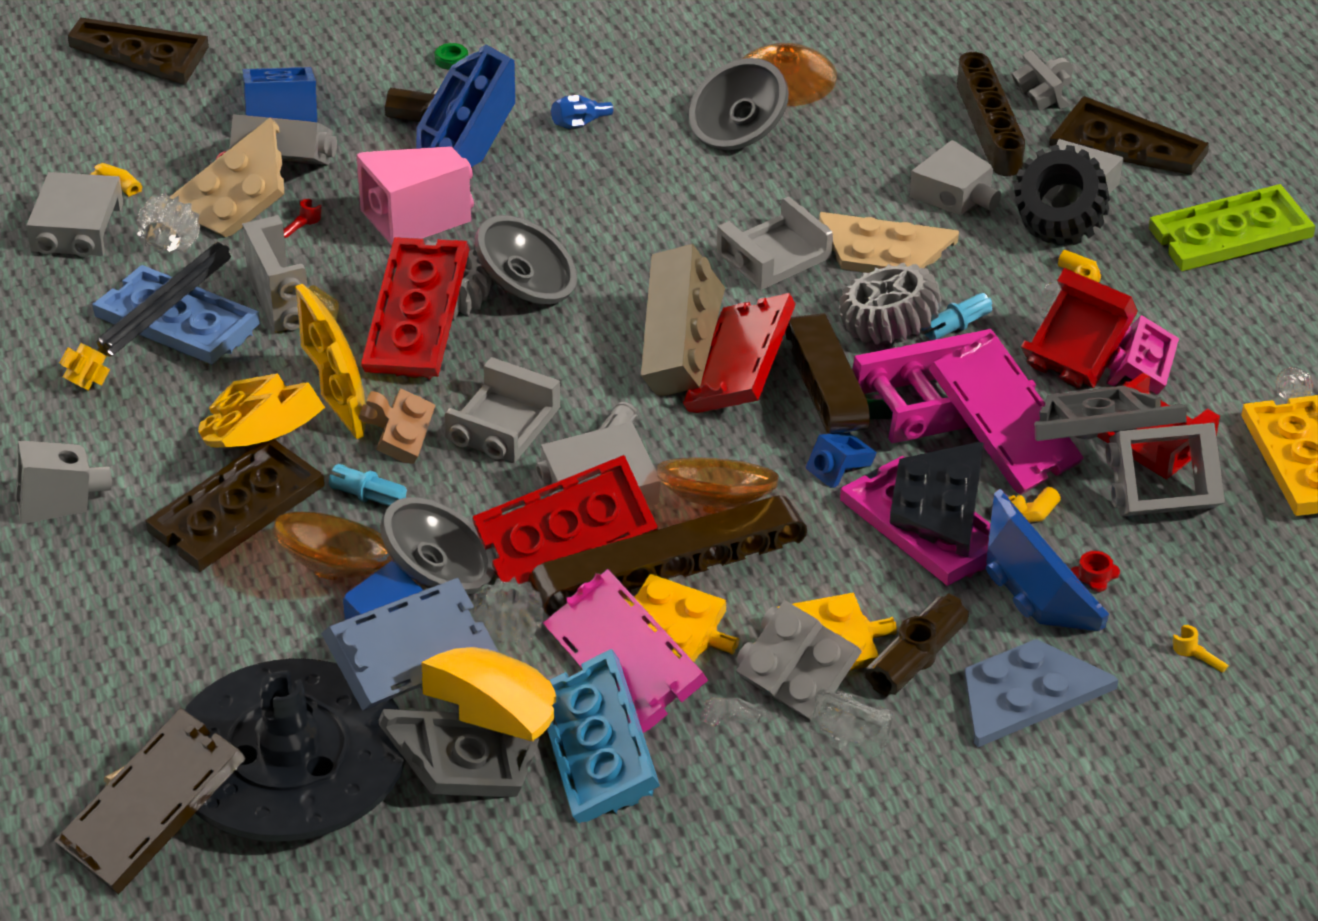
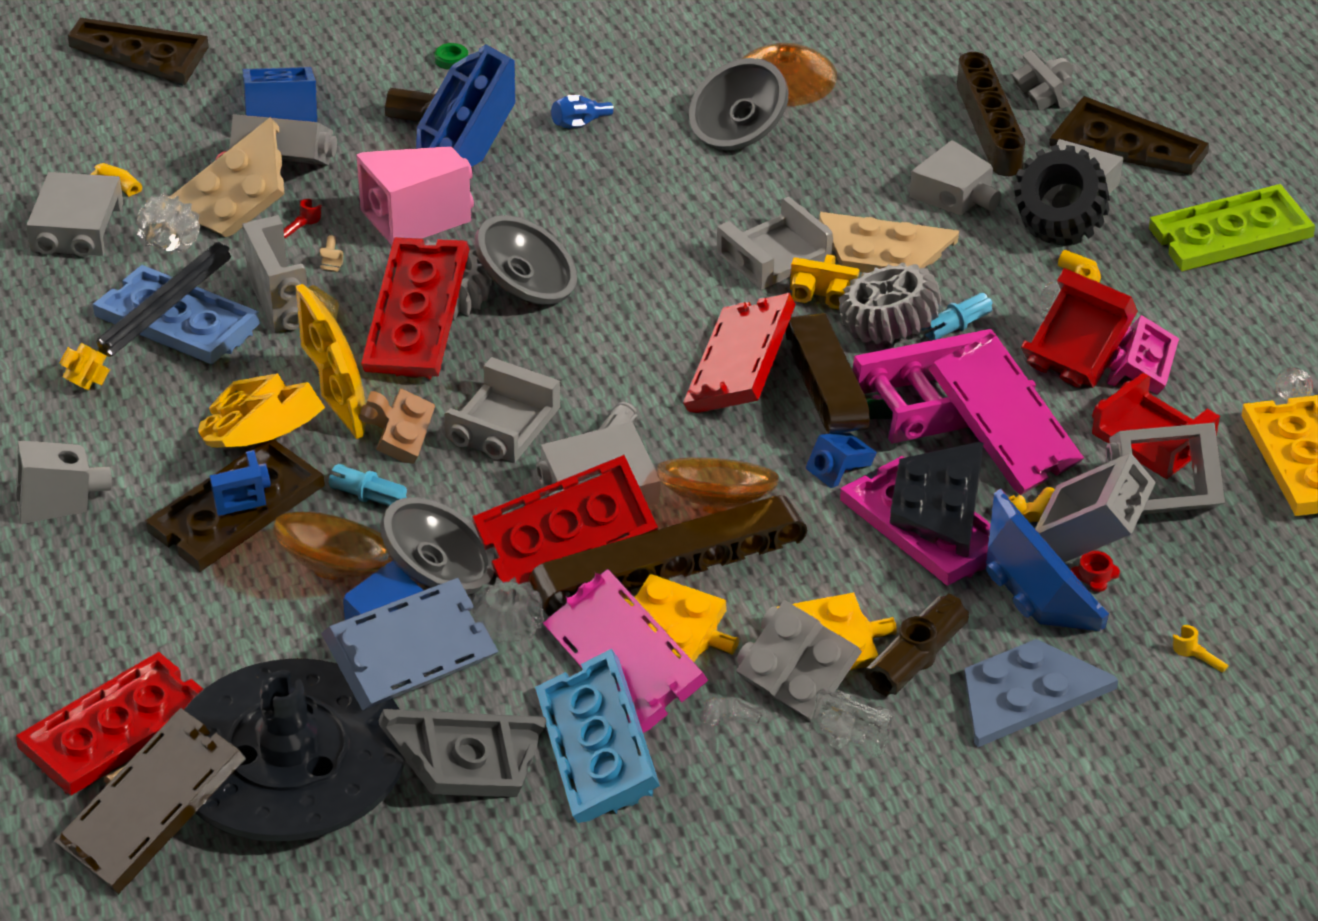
(107, 724): none -> red piece
(241, 487): none -> blue bracket
(330, 255): none -> tan hand
(491, 690): yellow brick -> none
(679, 320): dark tan wedge -> none
(820, 279): none -> yellow hips
(1093, 507): none -> light grey window
(1101, 411): dark grey wing -> none

